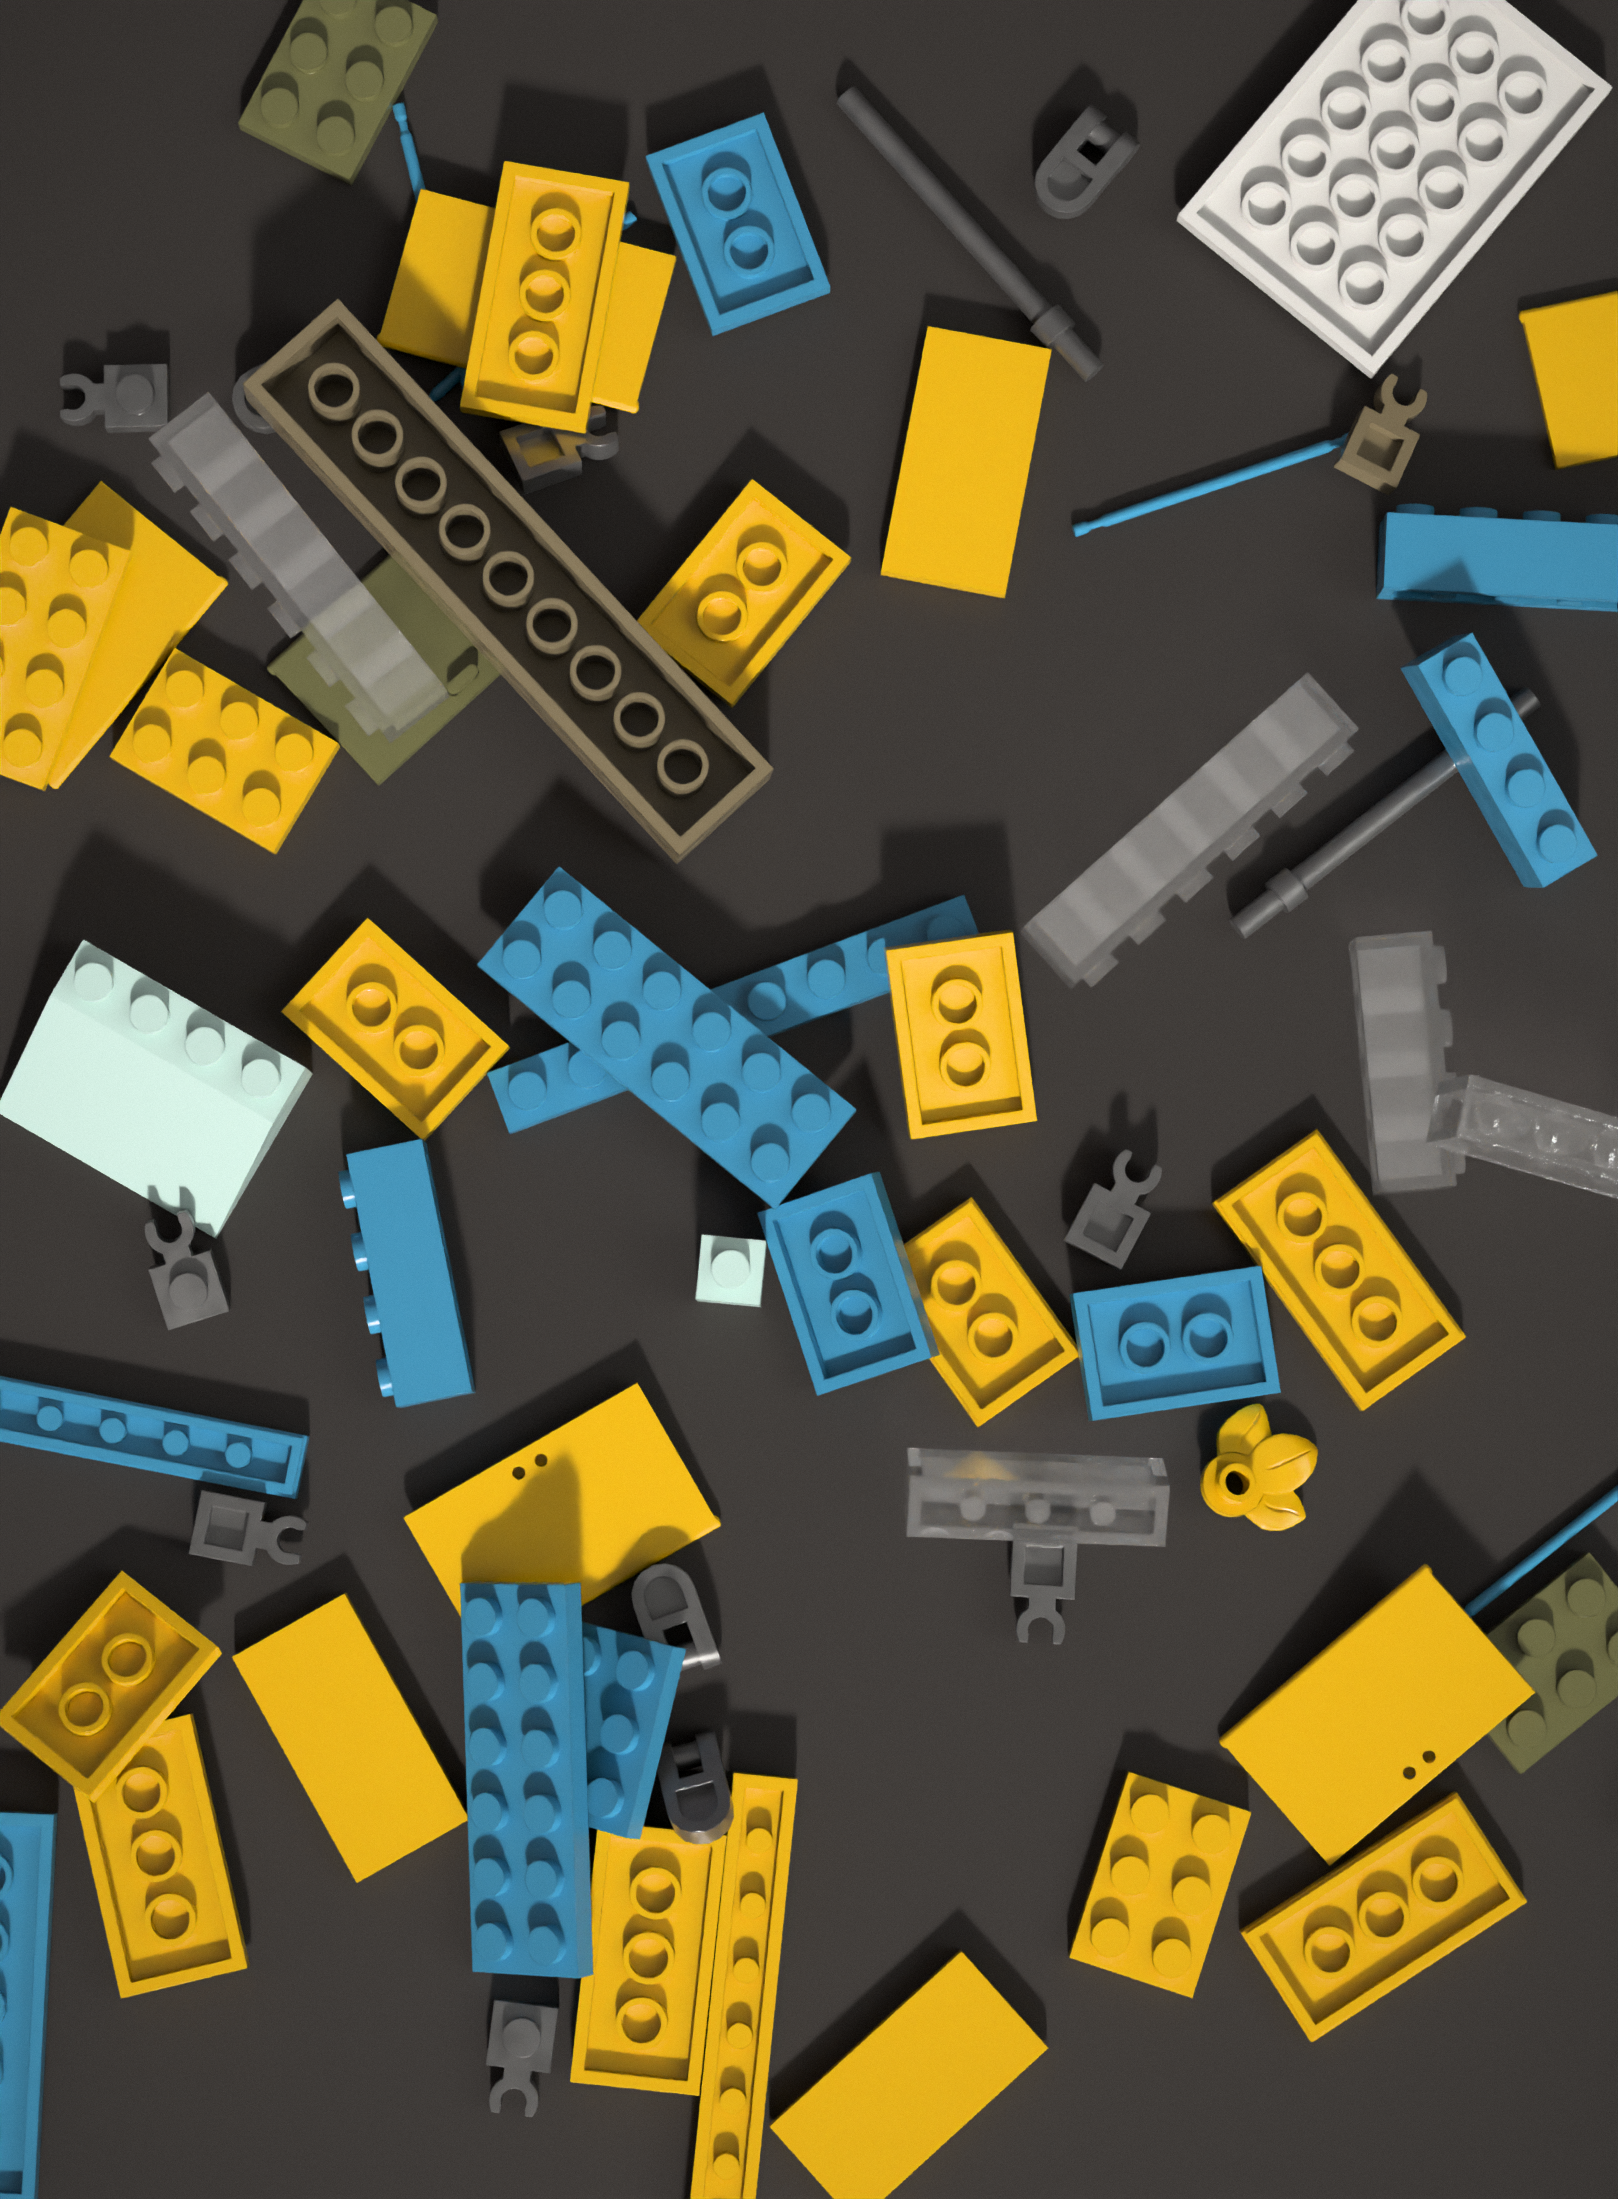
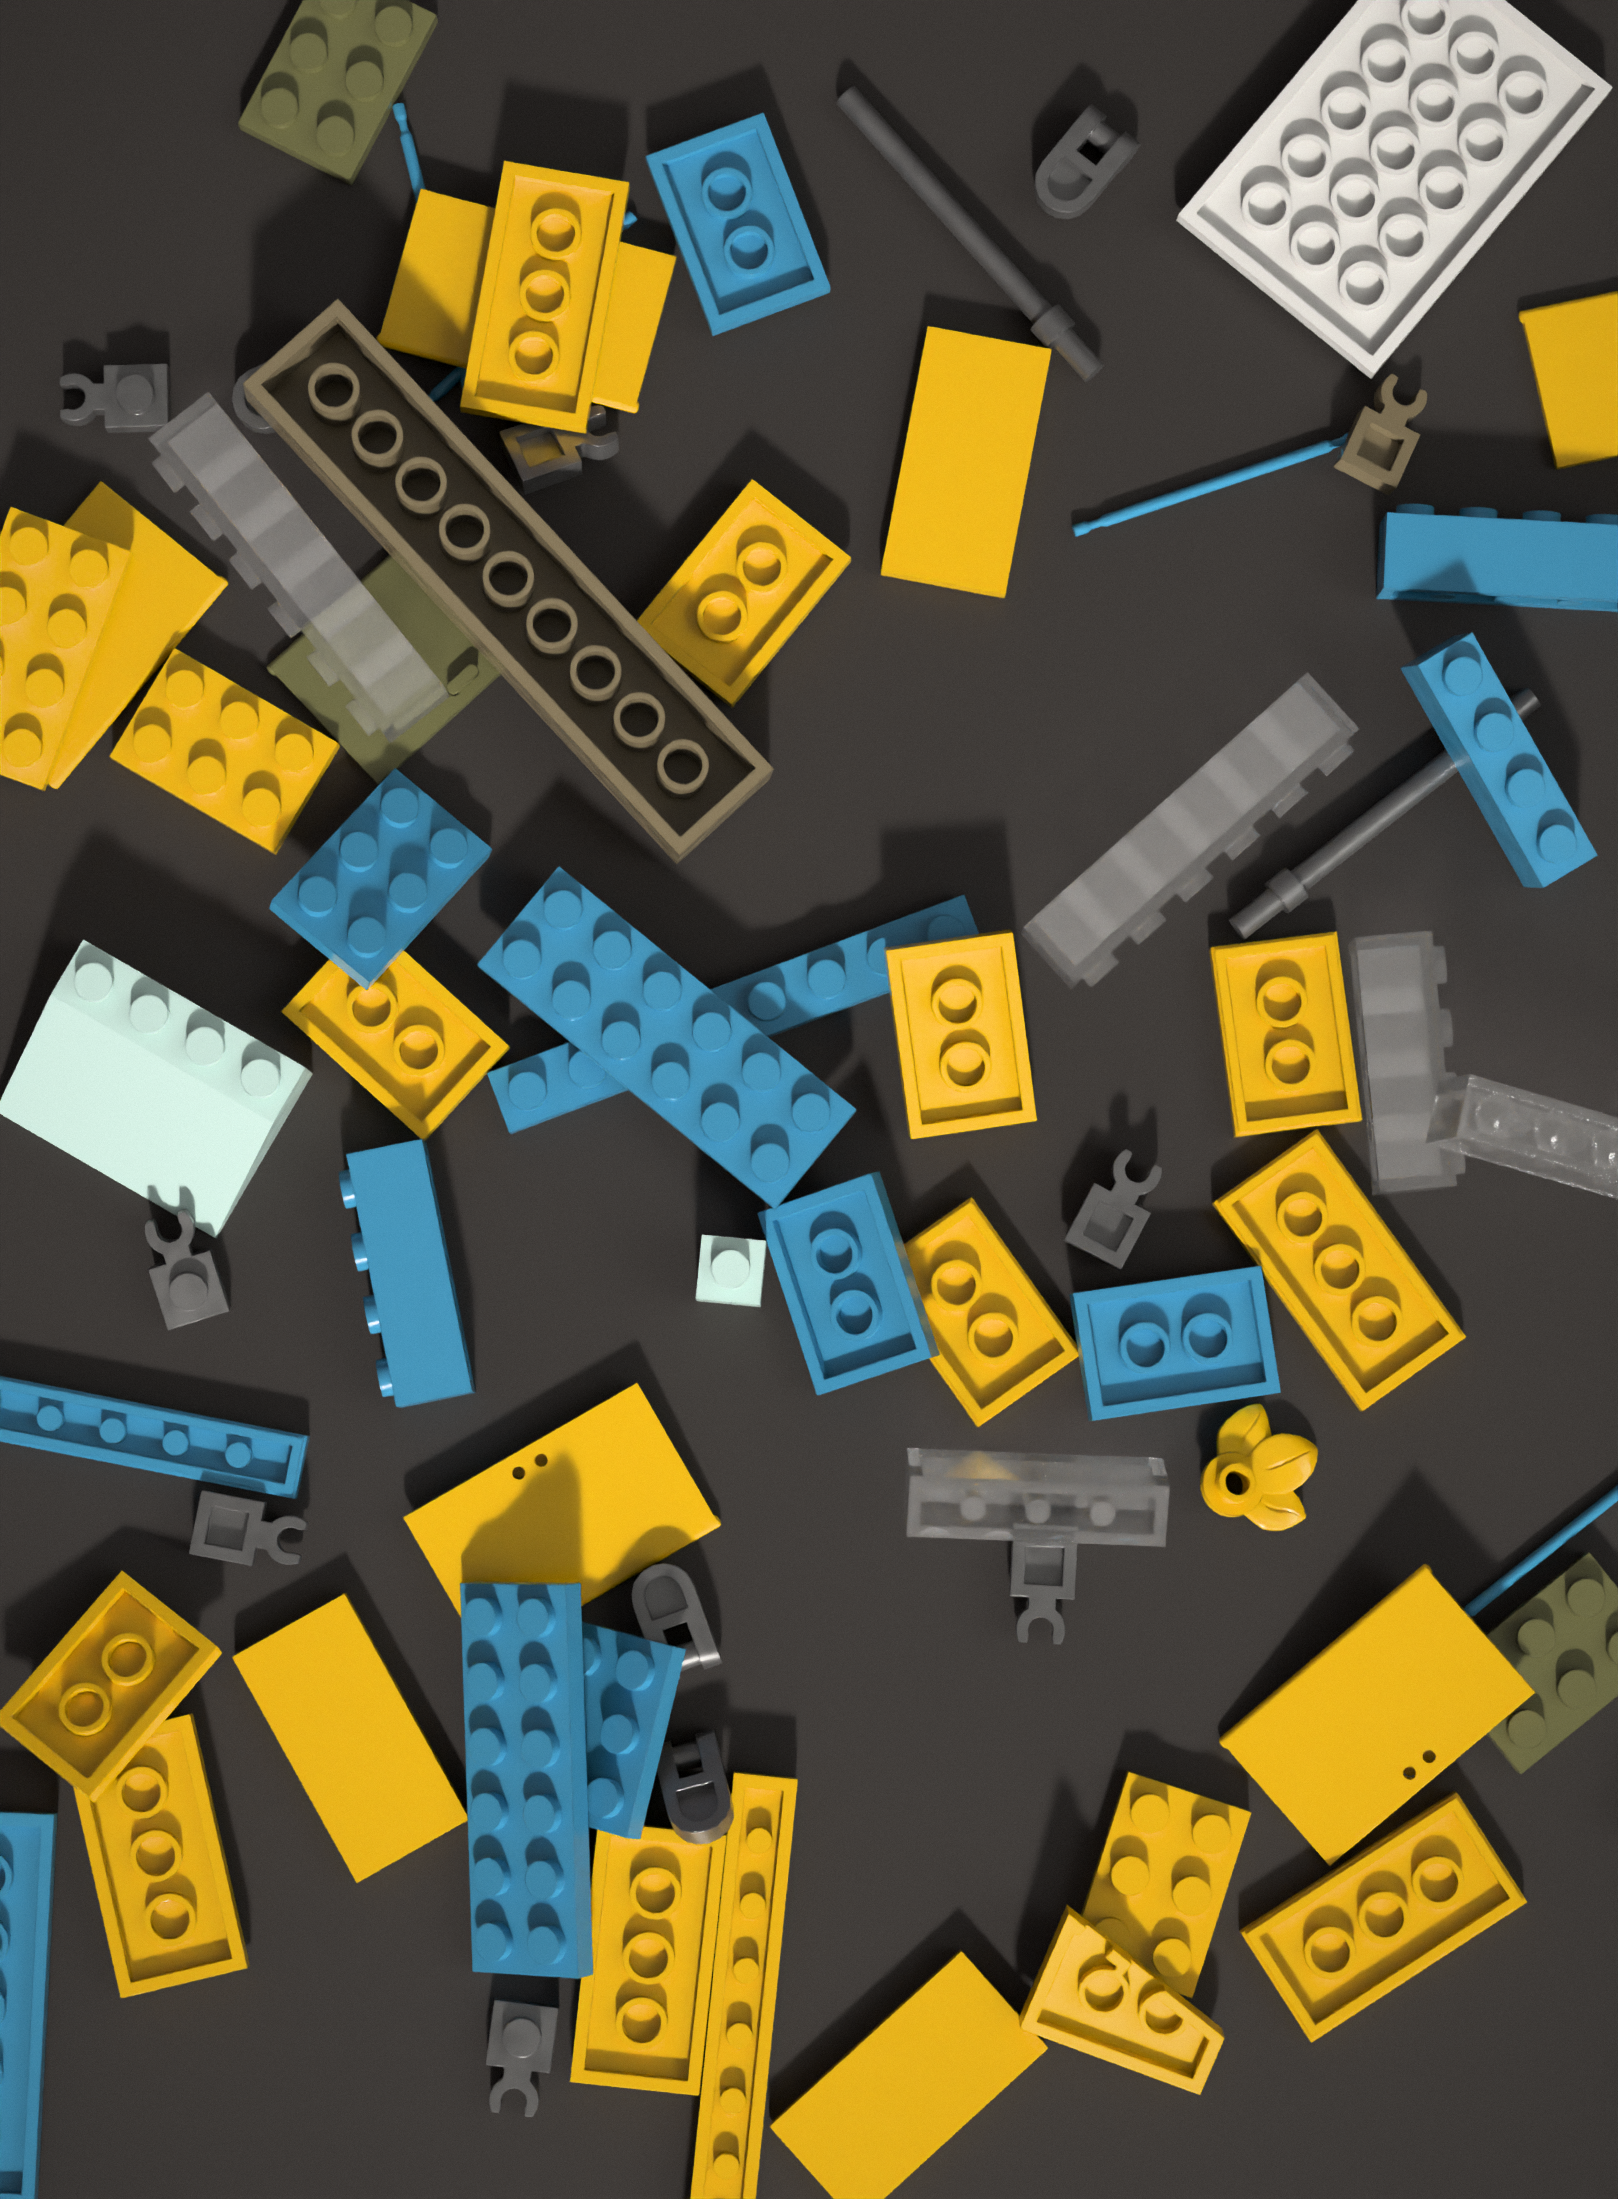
(380, 879): none -> dark azure plate
(1117, 2009): none -> yellow wing
(1285, 1034): none -> yellow tile

